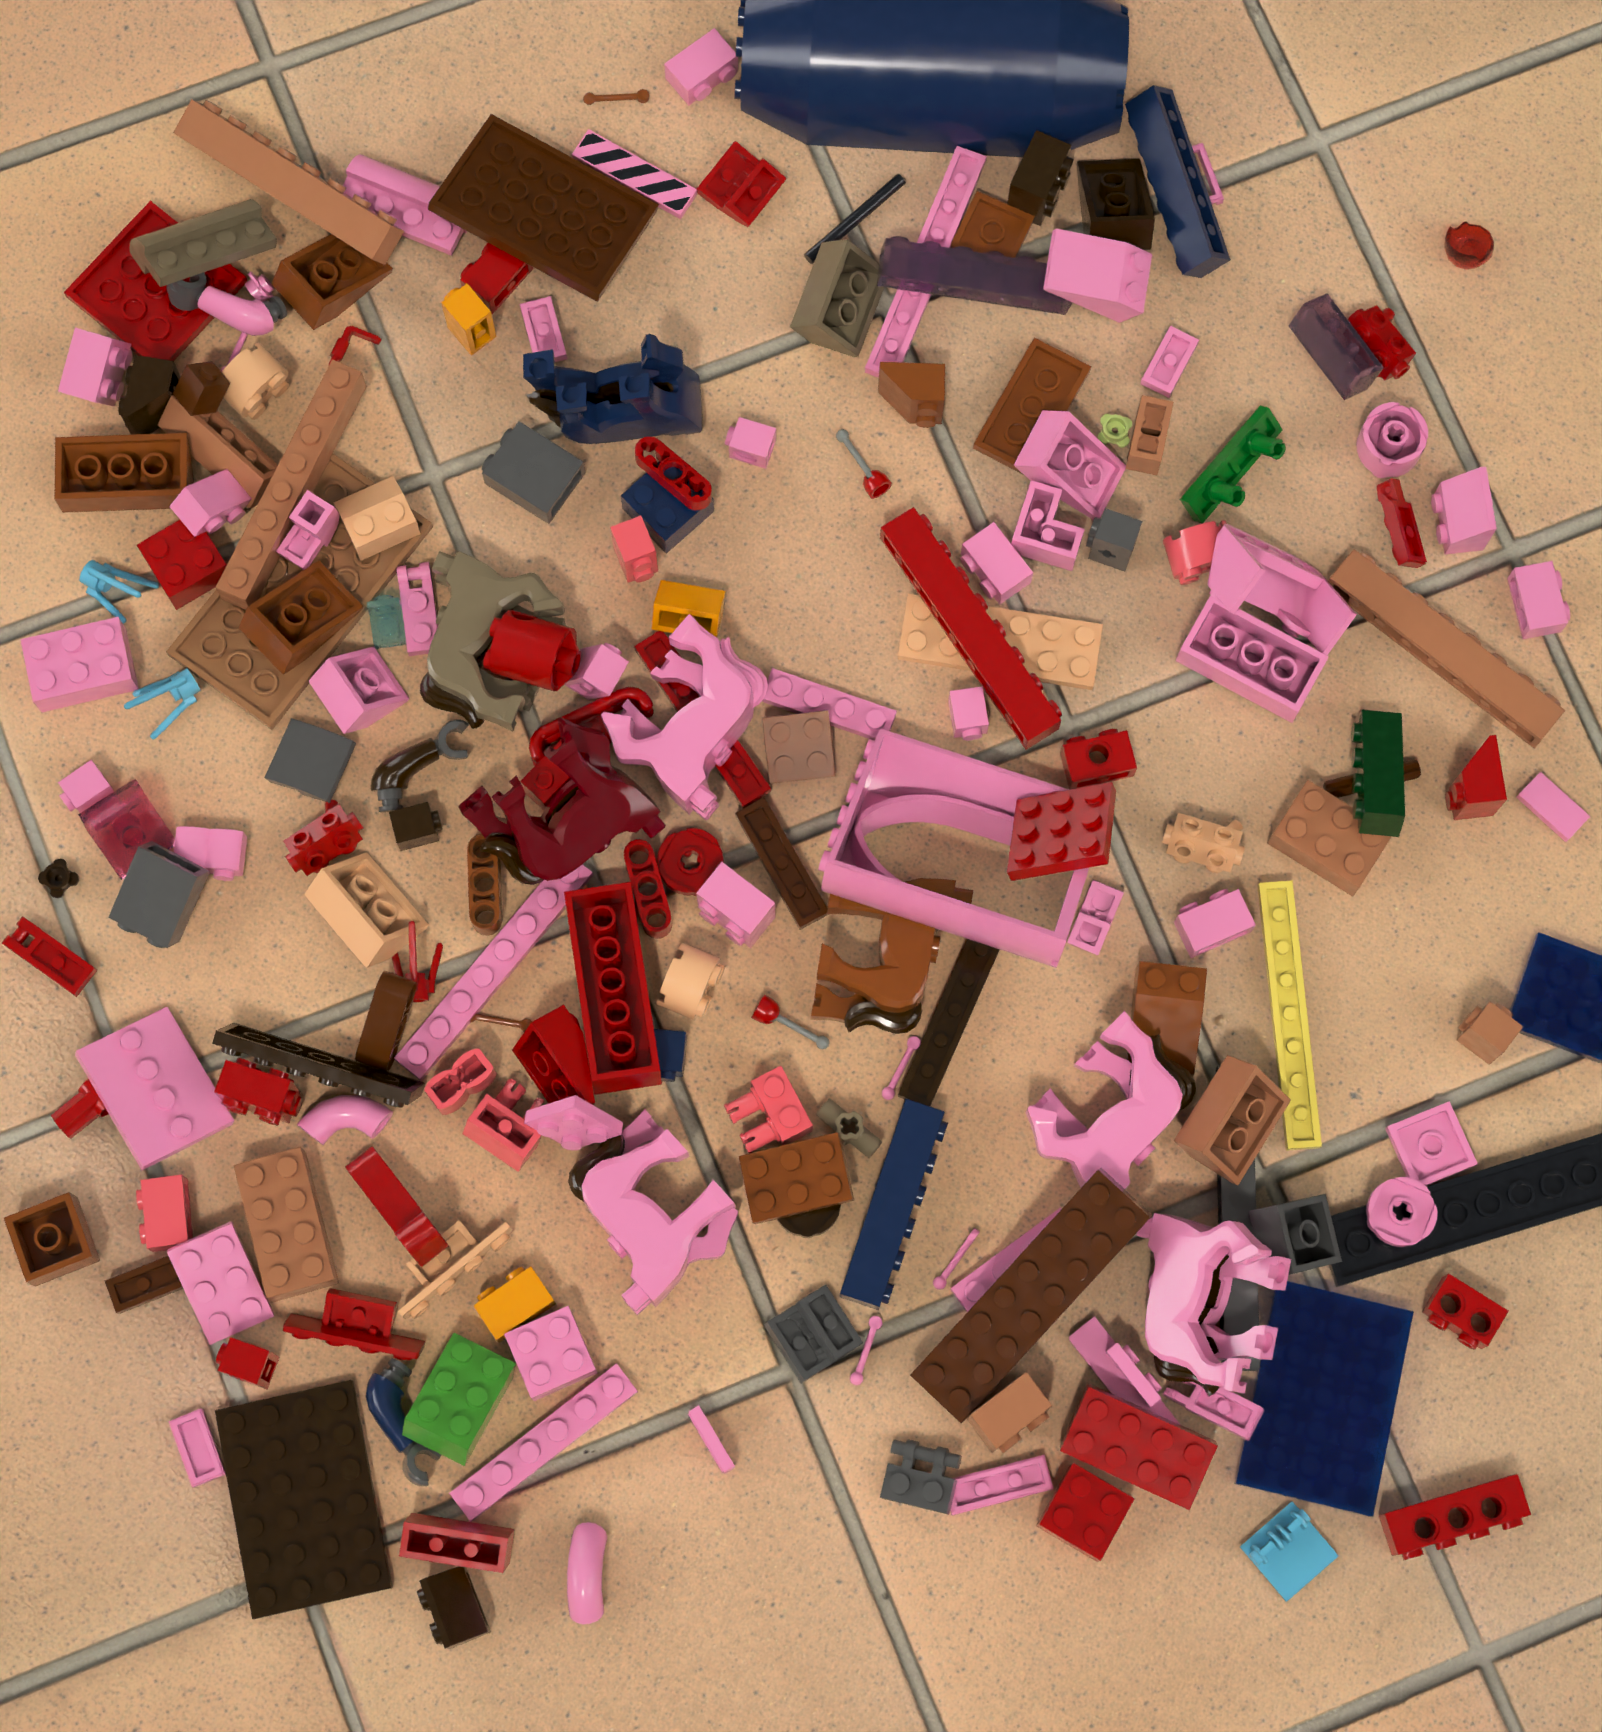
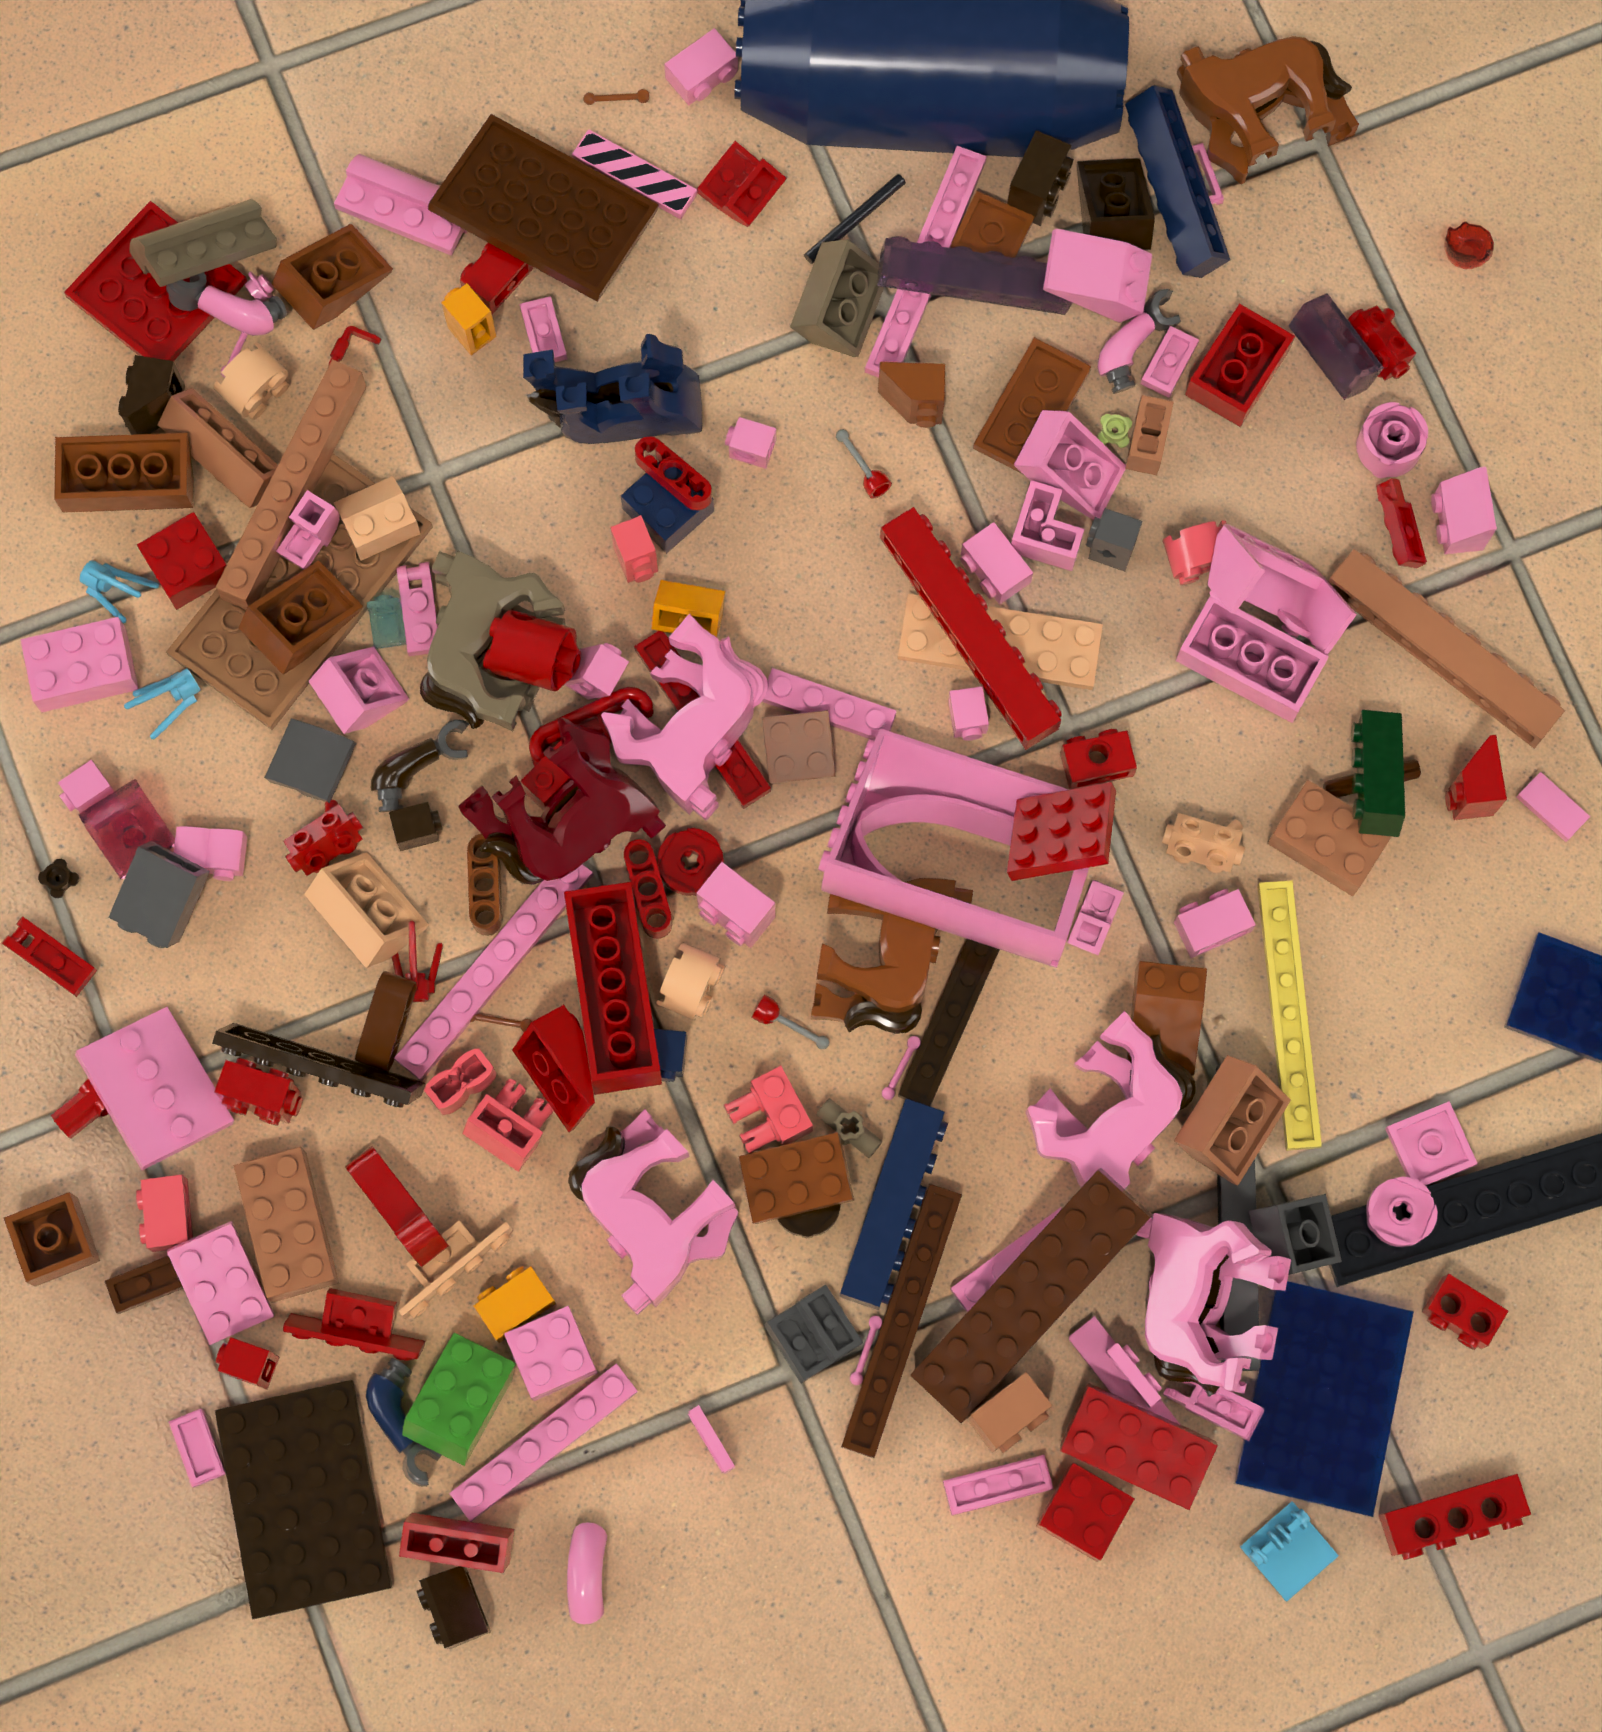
(95, 367): bright pink brick -> none
(201, 388): reddish brown brick -> none
(211, 503): bright pink brick -> none
(288, 181): nougat brick -> none
(345, 1112): bright pink cylinder -> none
(532, 472): dark grey brick -> none
(573, 1123): bright pink plate -> none
(782, 863): reddish brown plate -> none
(901, 1321): none -> reddish brown plate
(920, 1488): dark grey plate -> none
(940, 1281): bright pink hinge -> none
(1119, 349): none -> piece
(1219, 479): green plate -> none
(1239, 365): none -> red brick
(1242, 91): none -> dark orange piece
(1488, 1031): nougat brick -> none
(1538, 599): bright pink brick -> none

